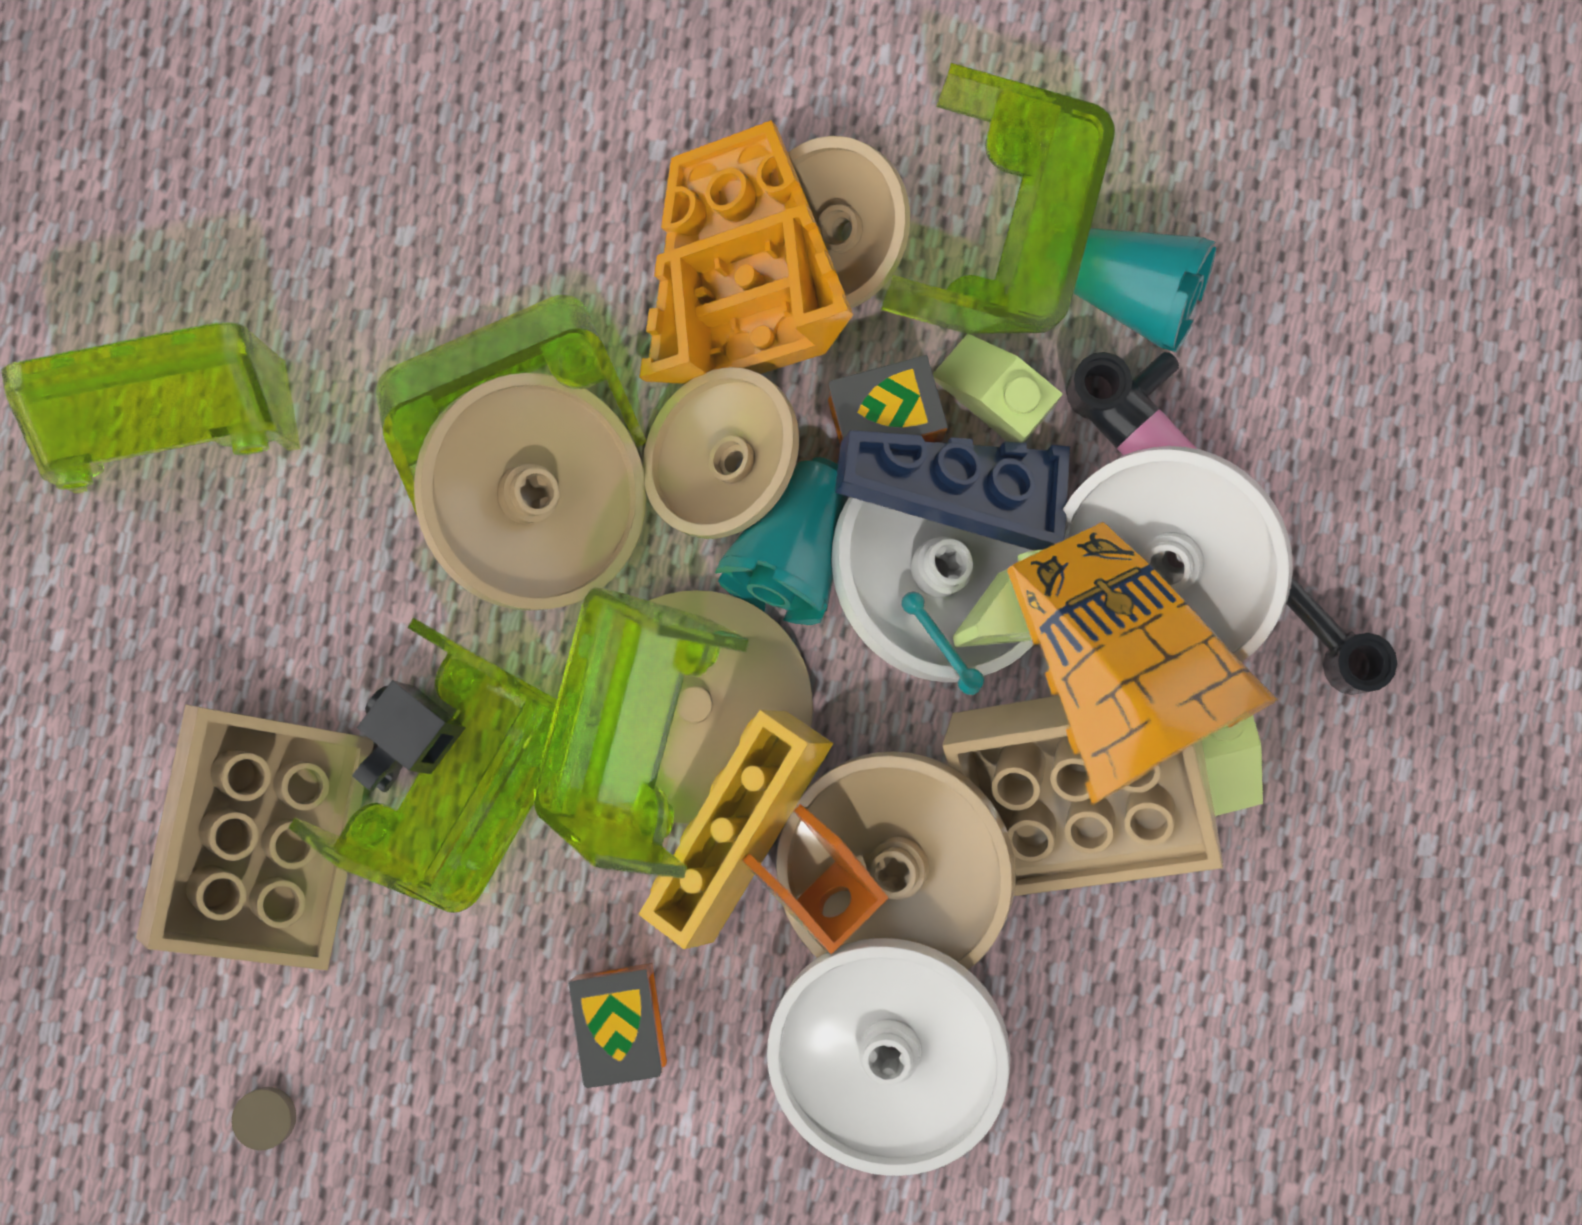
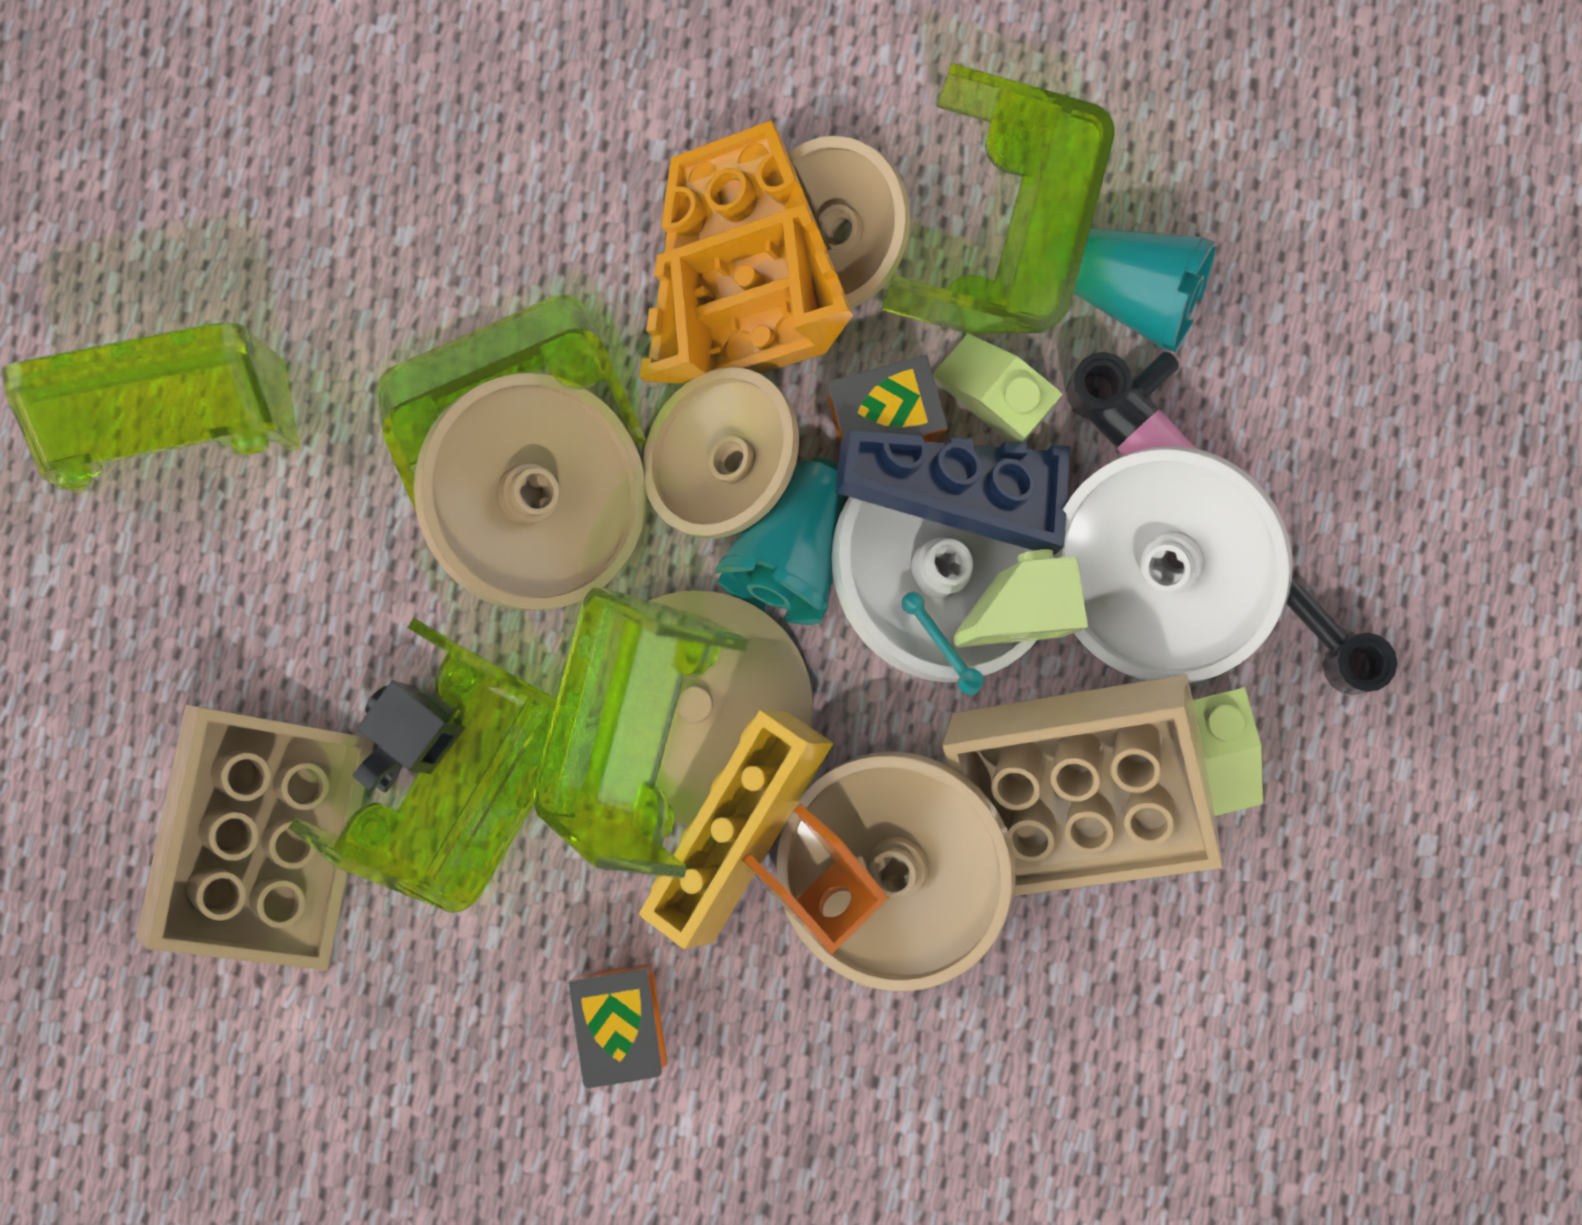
(263, 1118): dark tan tile -> none
(877, 1104): white dish -> none
(1127, 658): light orange wedge -> none

